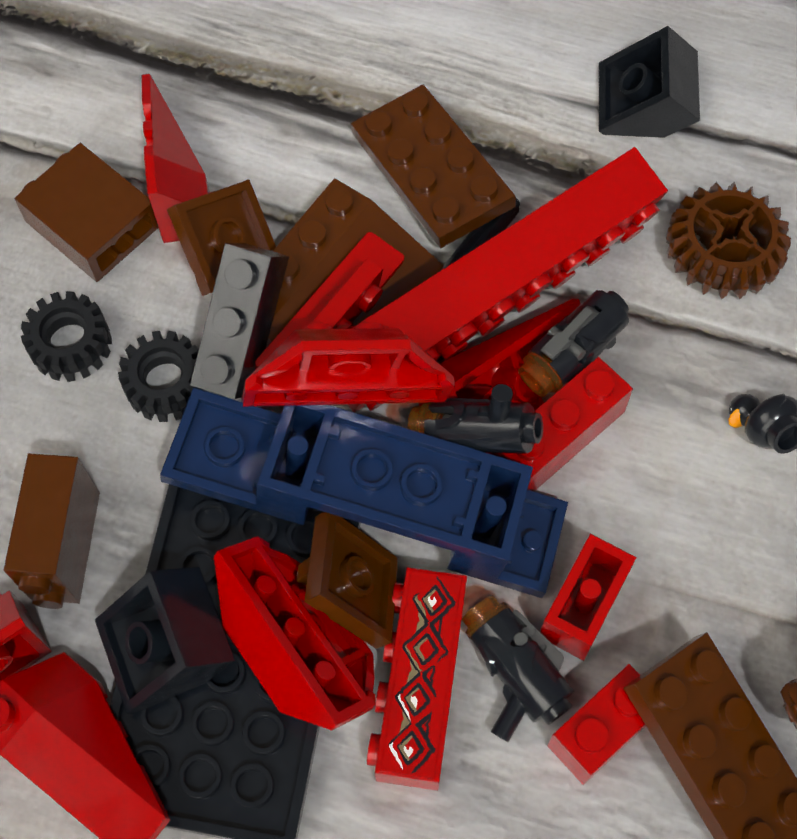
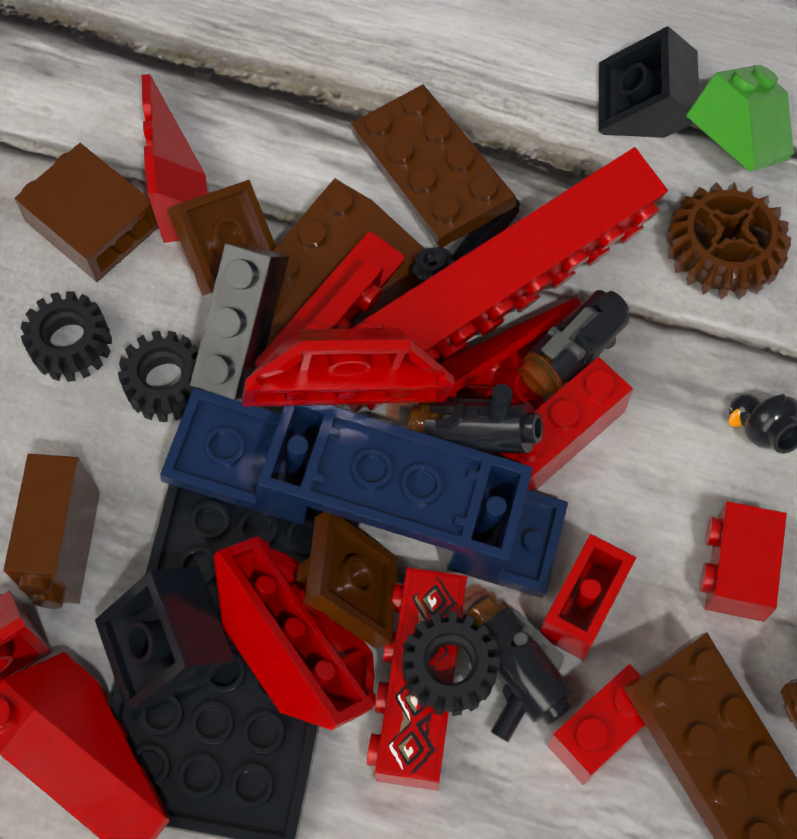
(422, 270): none -> black plate
(457, 632): none -> black tyre
(744, 561): none -> red brick
(746, 116): none -> bright green slope

